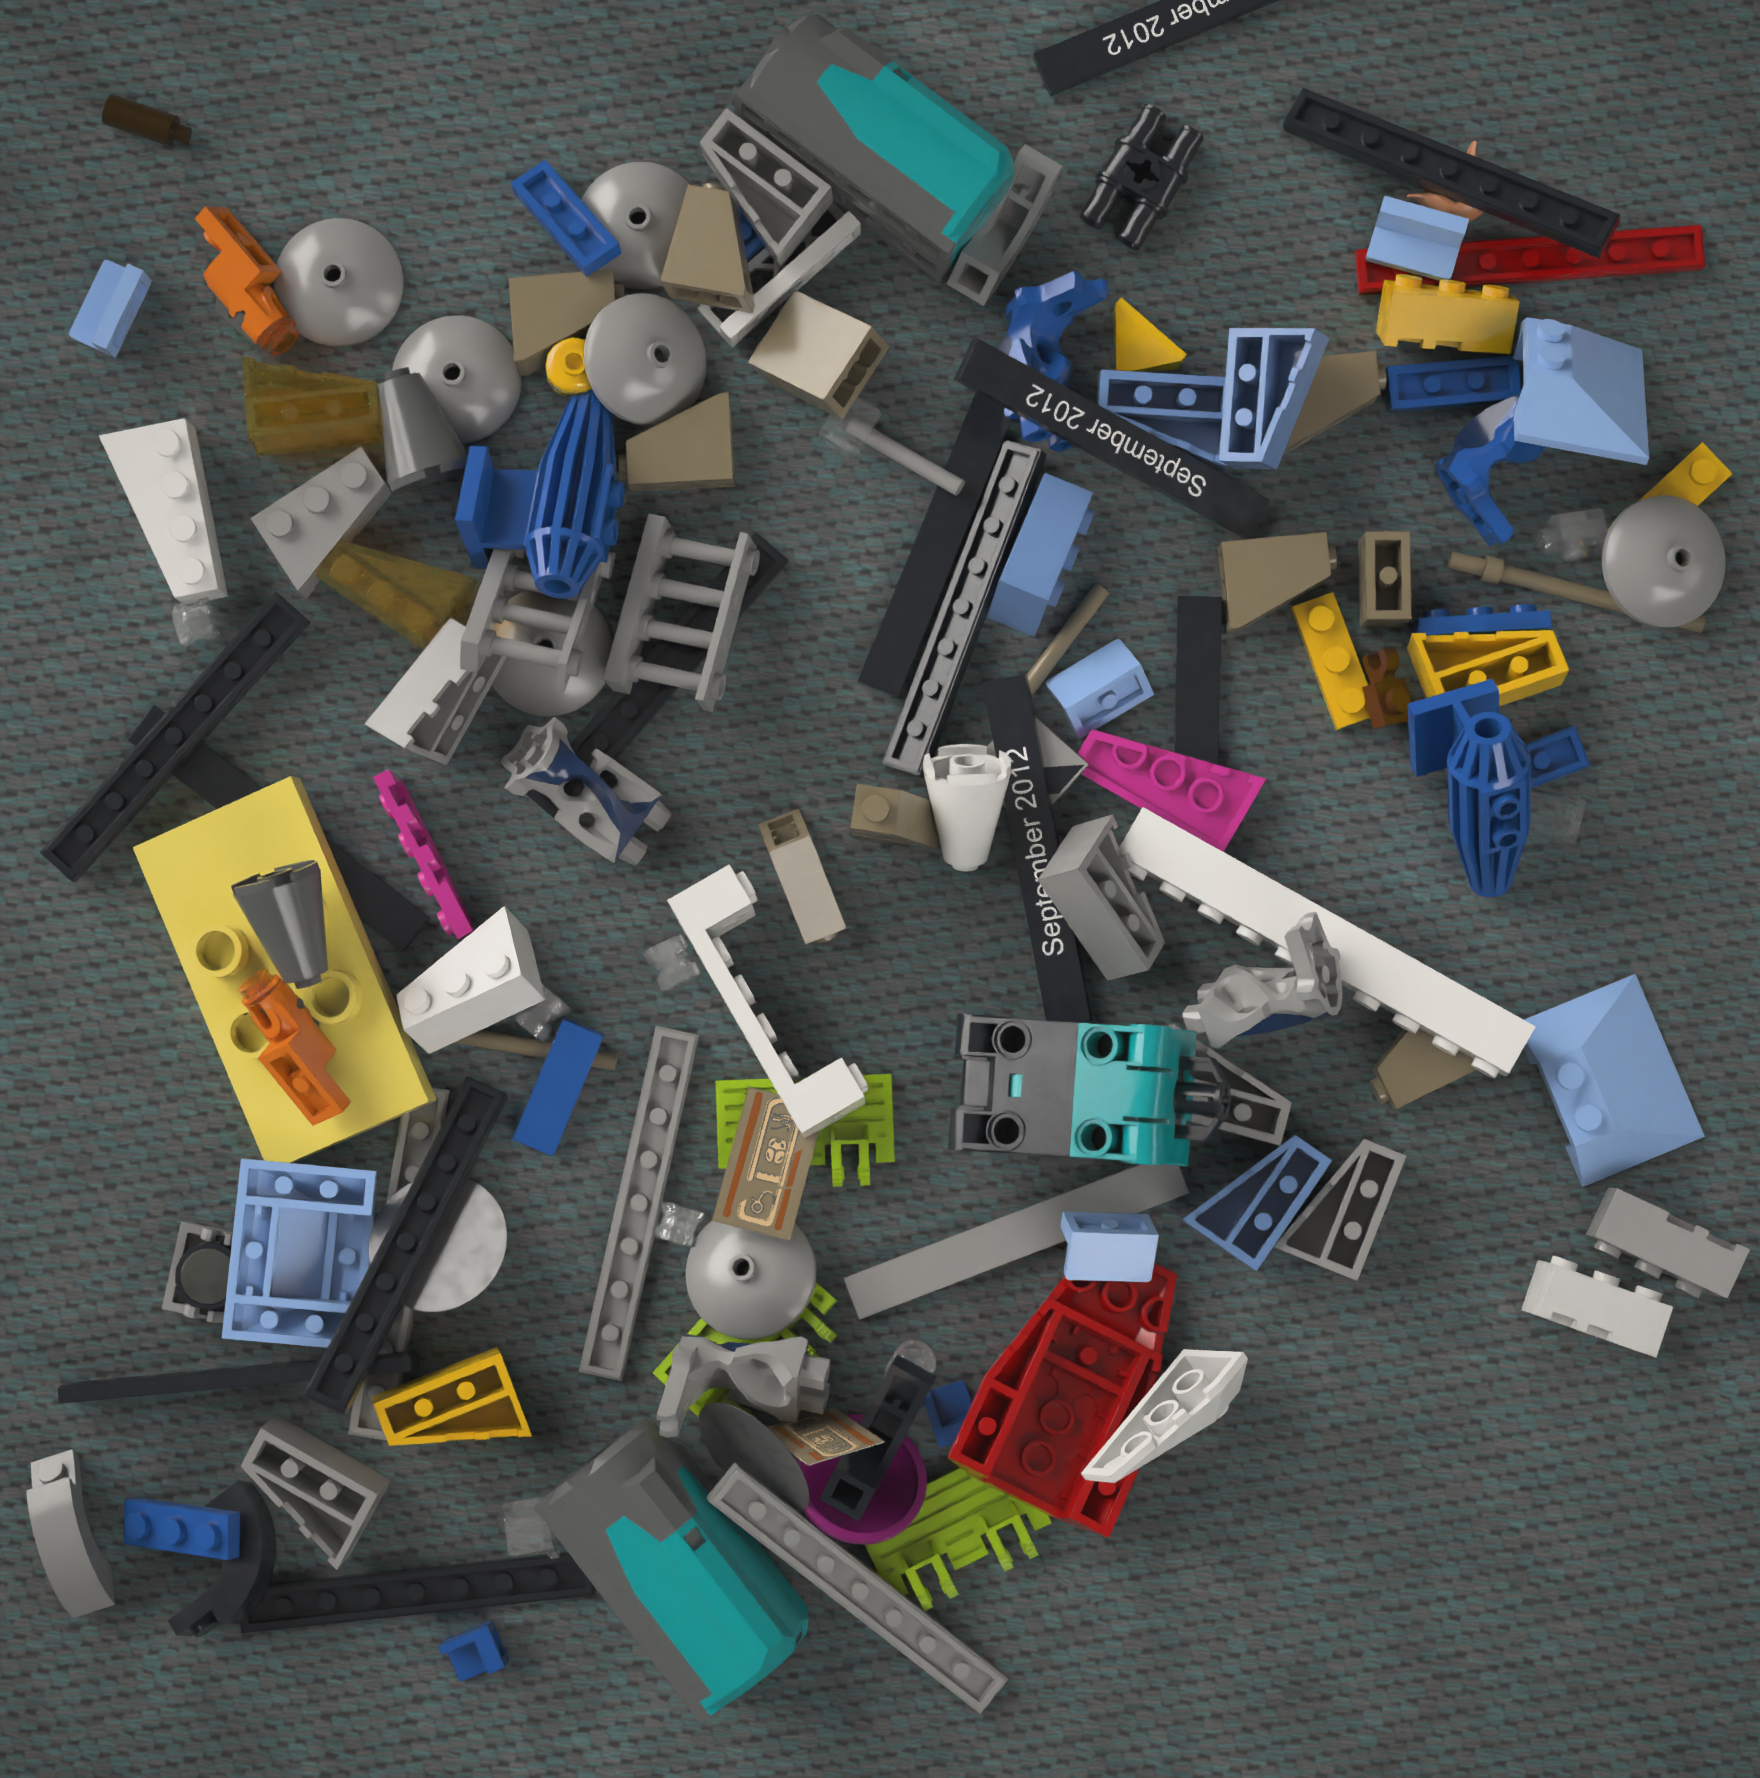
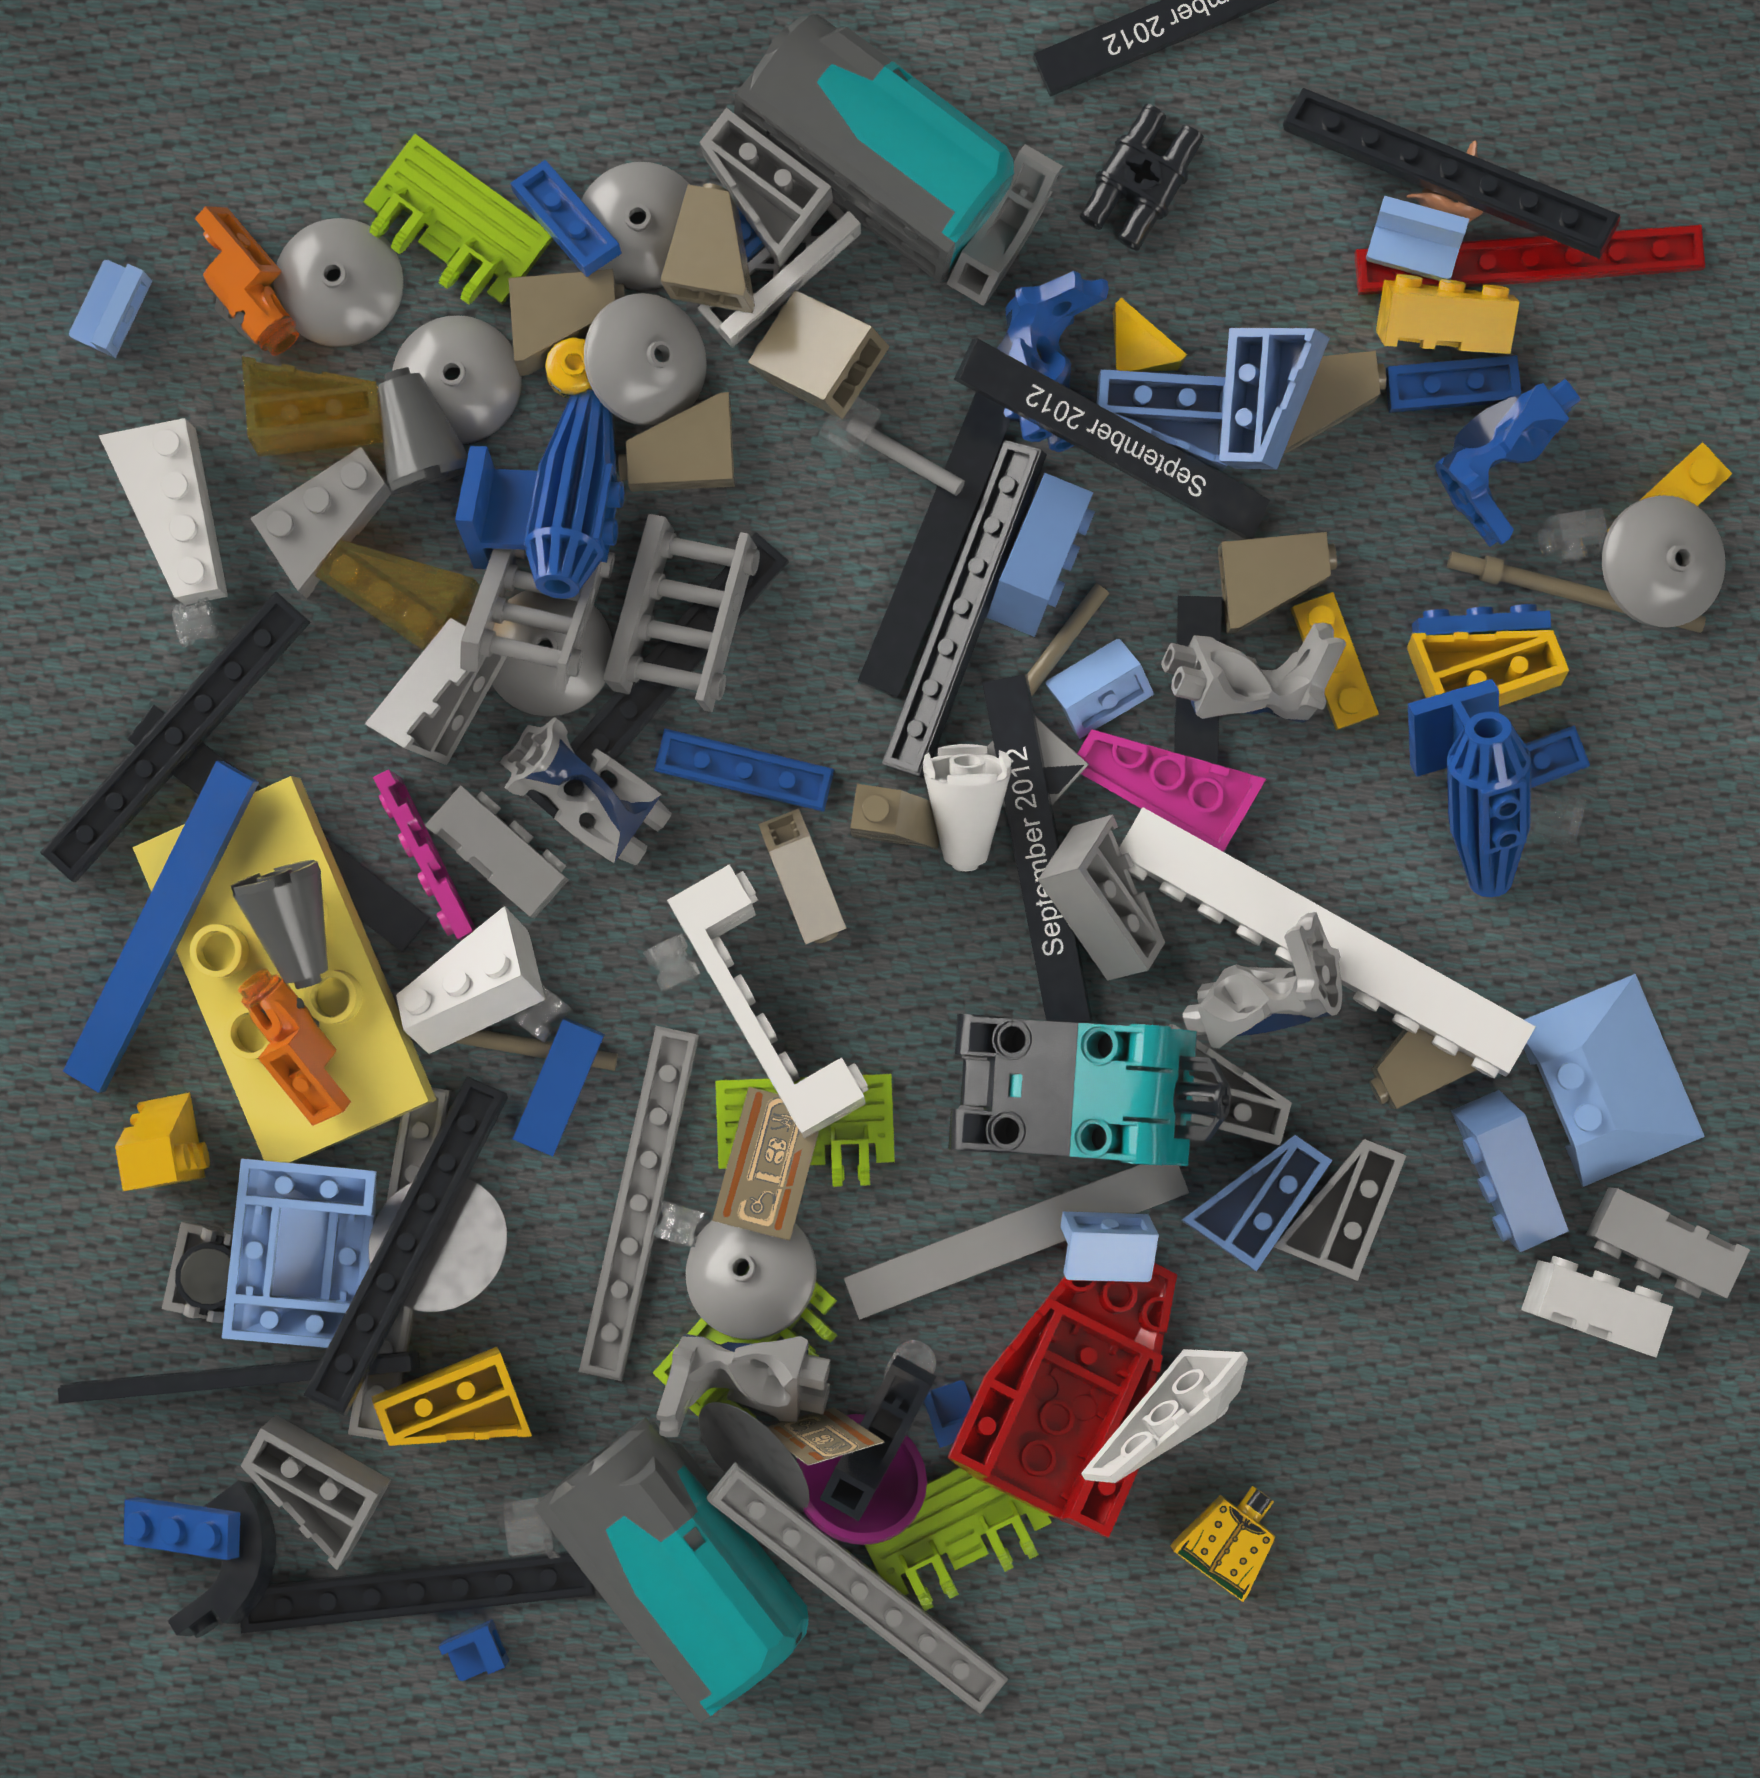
(63, 1536): light grey arch -> none
(144, 121): dark brown cylinder -> none
(160, 926): none -> blue tile
(161, 1145): none -> yellow wedge
(462, 220): none -> lime hinge
(499, 850): none -> light grey wedge
(744, 770): none -> blue tile
(1229, 682): none -> light grey hips
(1229, 1541): none -> yellow torso
(1384, 579): dark tan brick -> none
(1385, 696): reddish brown plate -> none
(1510, 1170): none -> medium blue wedge
(1580, 392): light blue slope -> none

